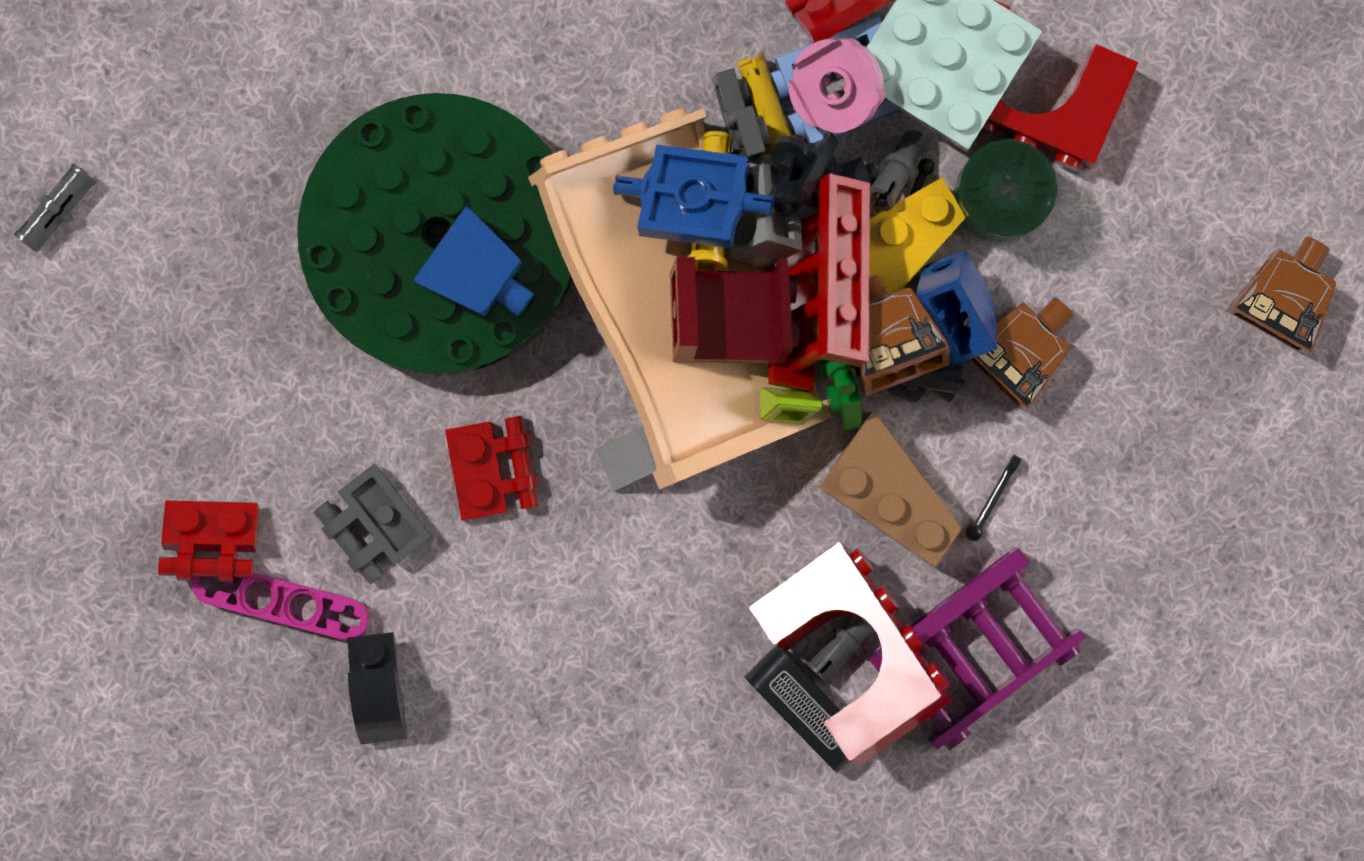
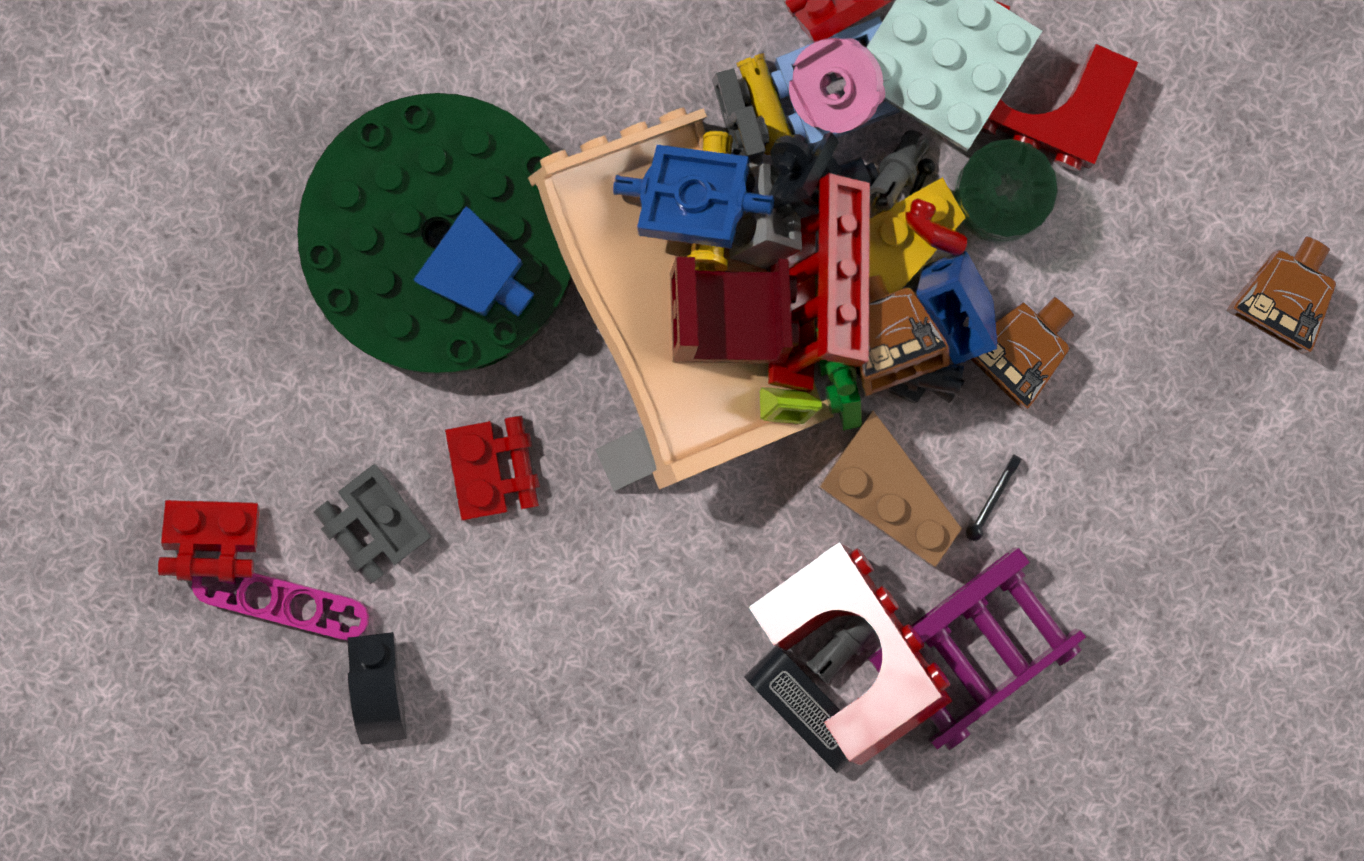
(55, 208): dark grey pin -> none
(933, 233): none -> red arm

